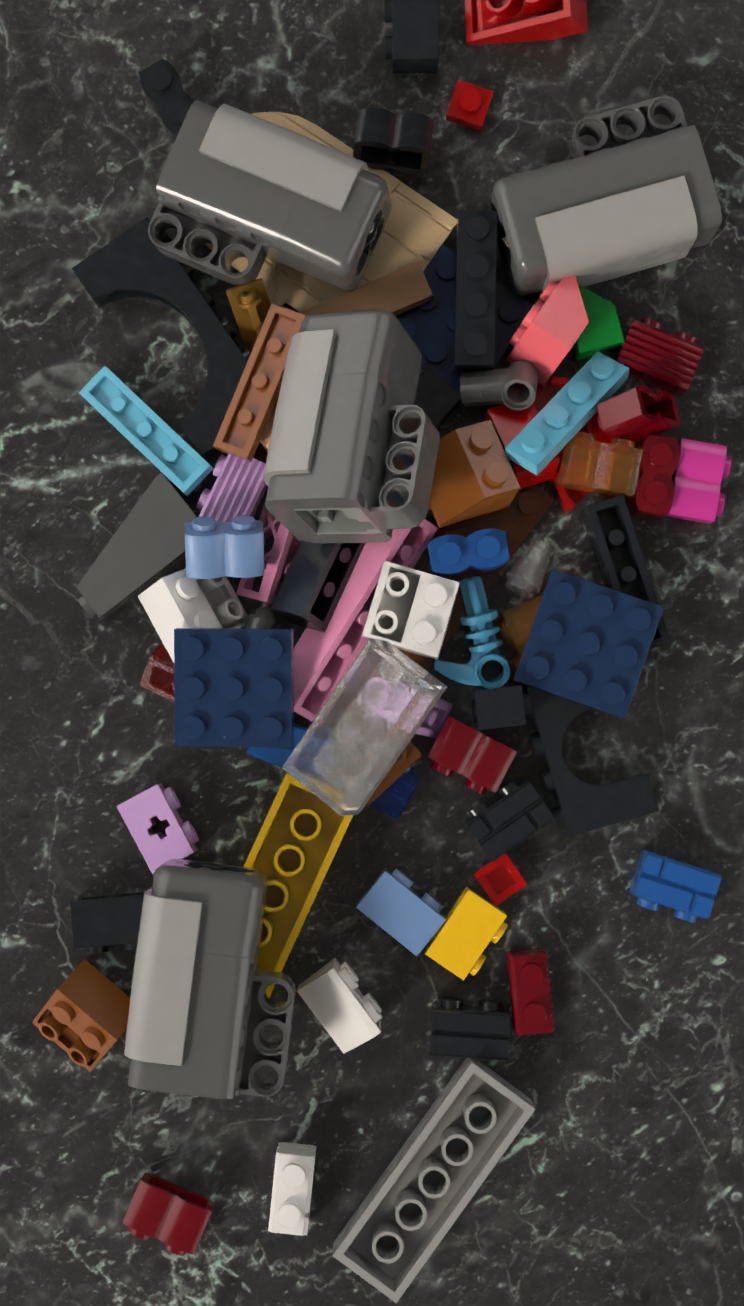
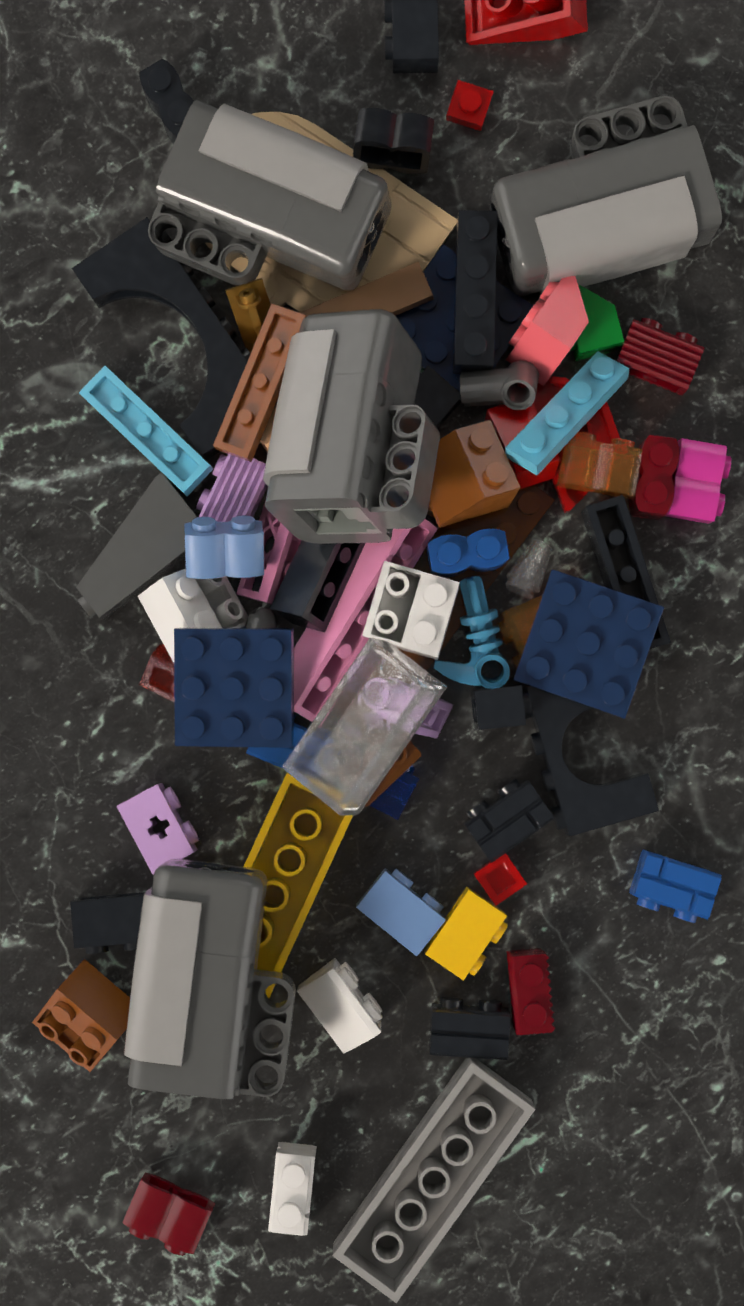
(471, 755): dark red brick -> none
(638, 413): dark red brick -> none

